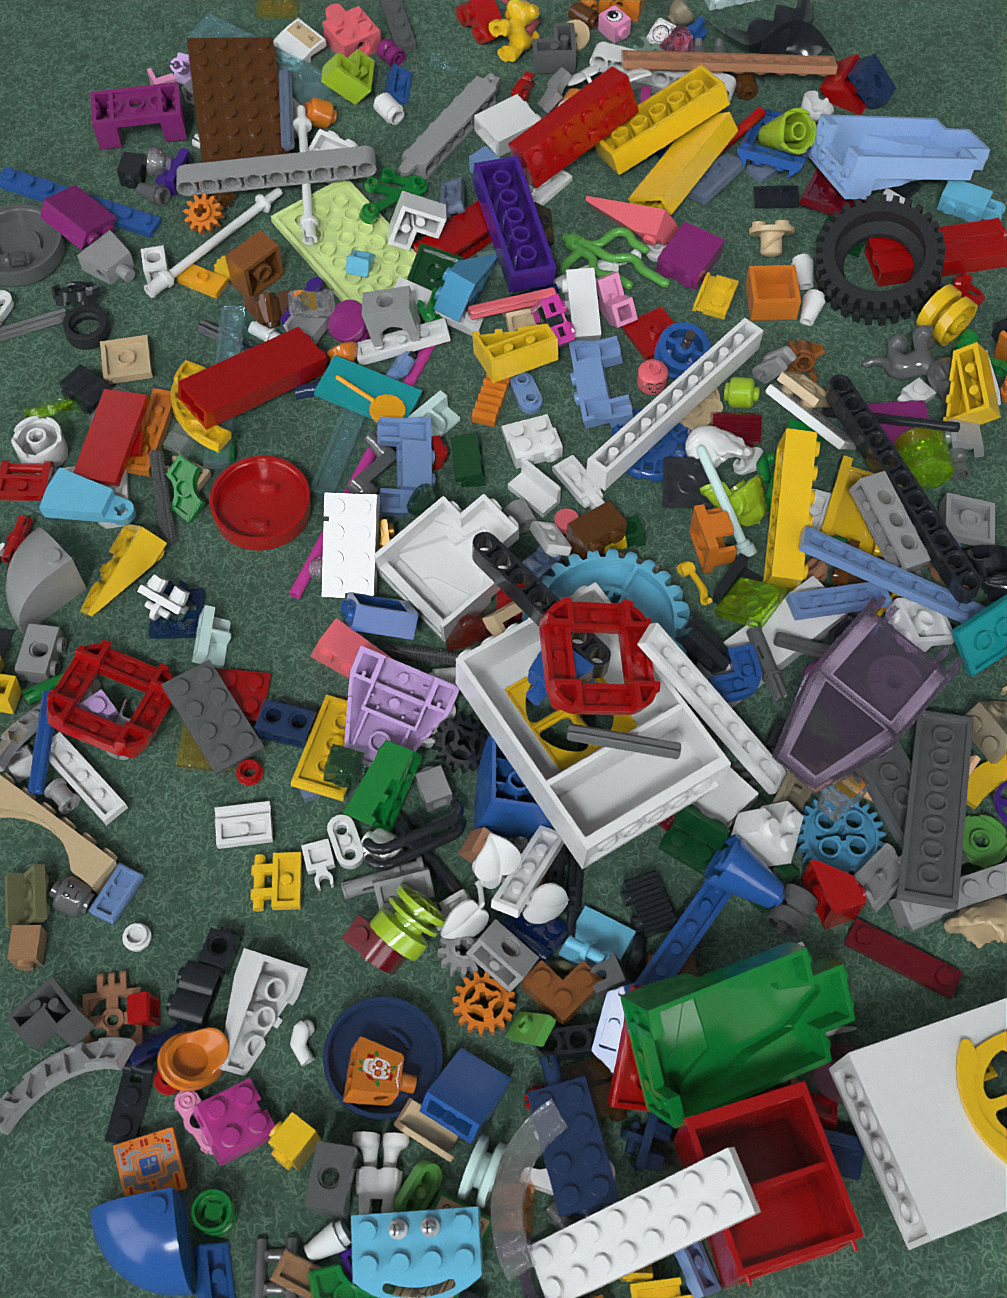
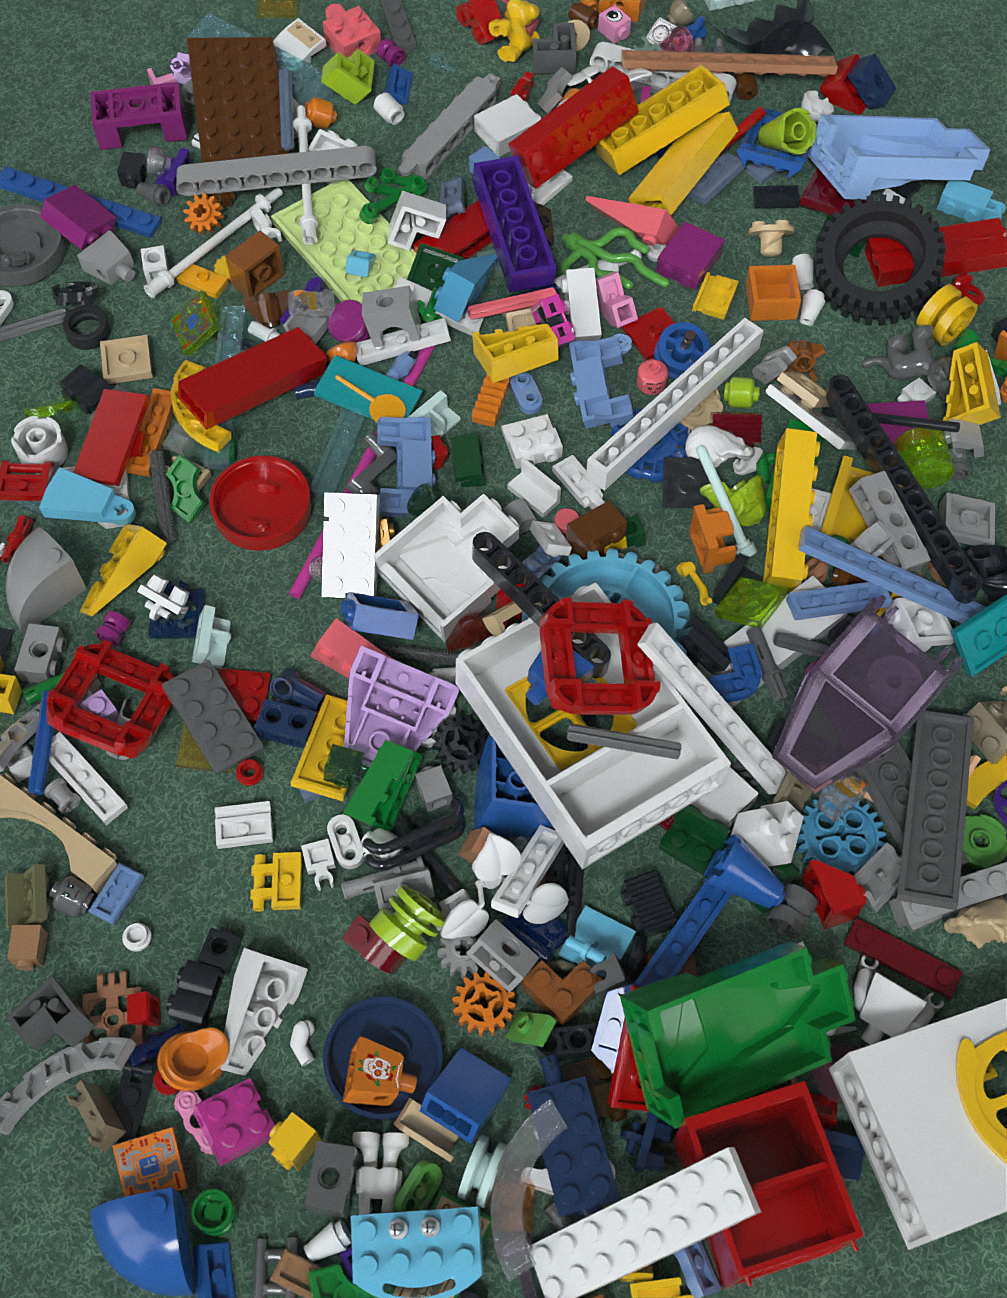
(98, 1115): none -> dark tan hinge
(112, 628): none -> magenta wheel
(195, 323): none -> clear neon green tile
(263, 223): none -> white plate
(298, 690): none -> dark blue piece
(626, 341): none -> light blue plate
(874, 539): none -> light grey panel
(888, 1005): none -> white torso

